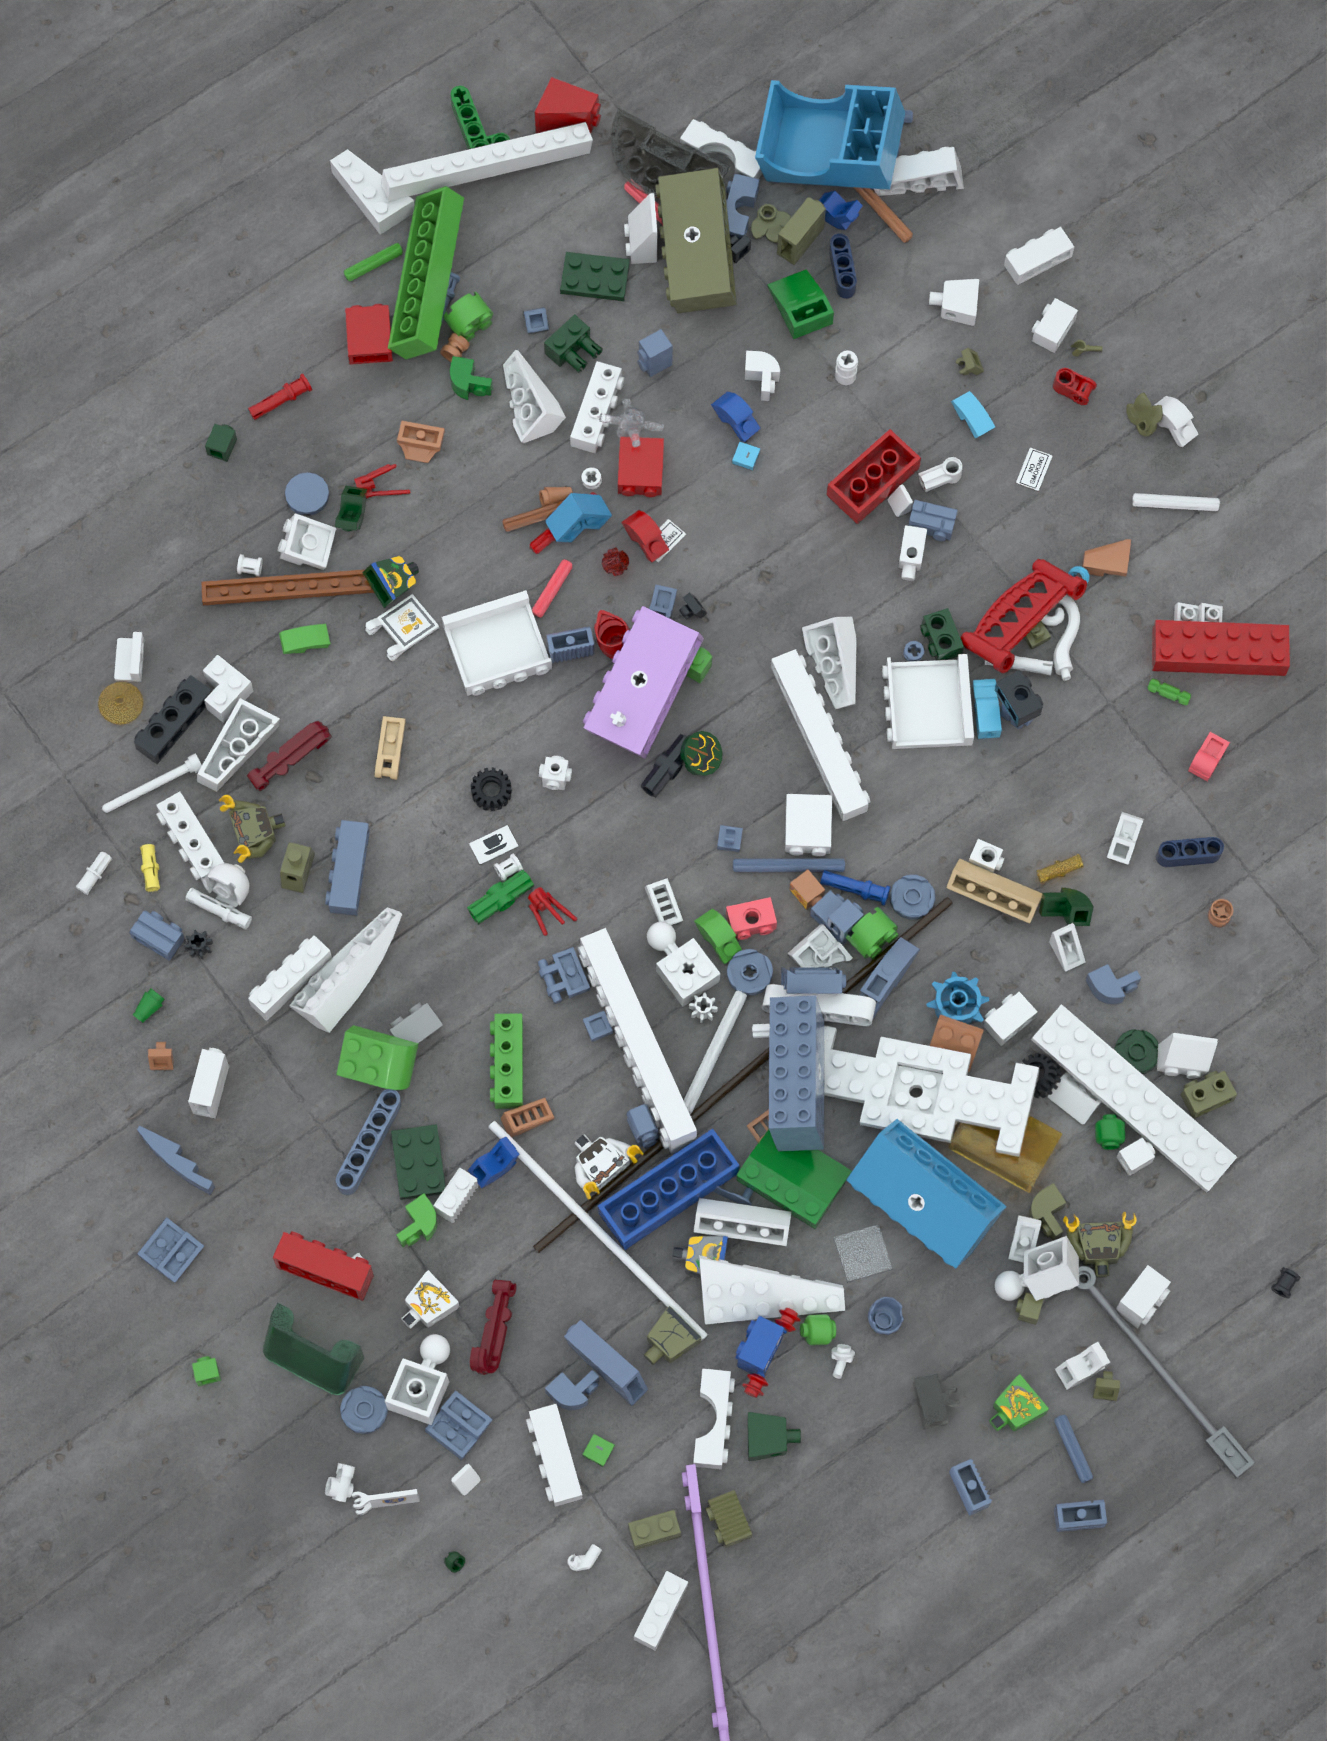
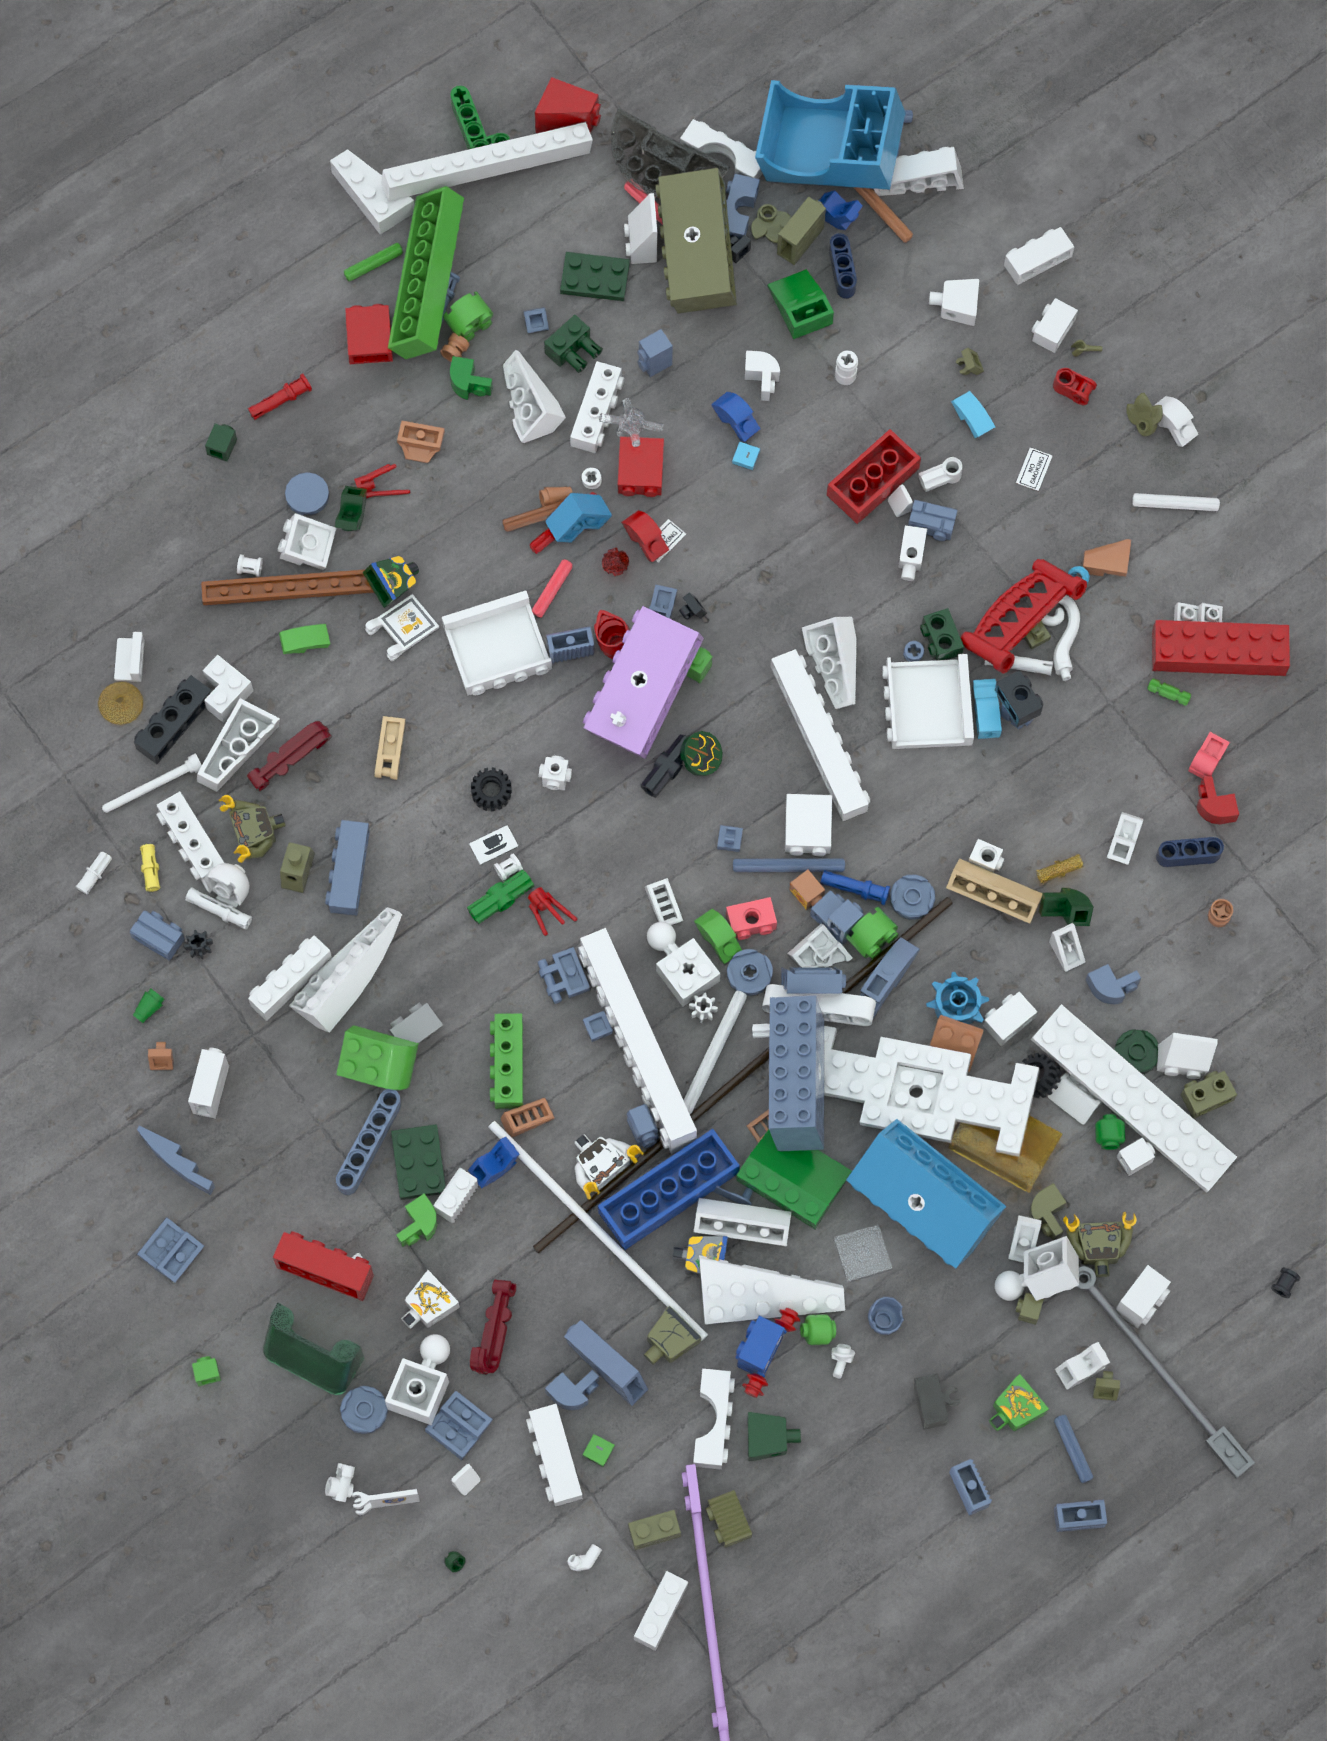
(1216, 808): none -> red brick

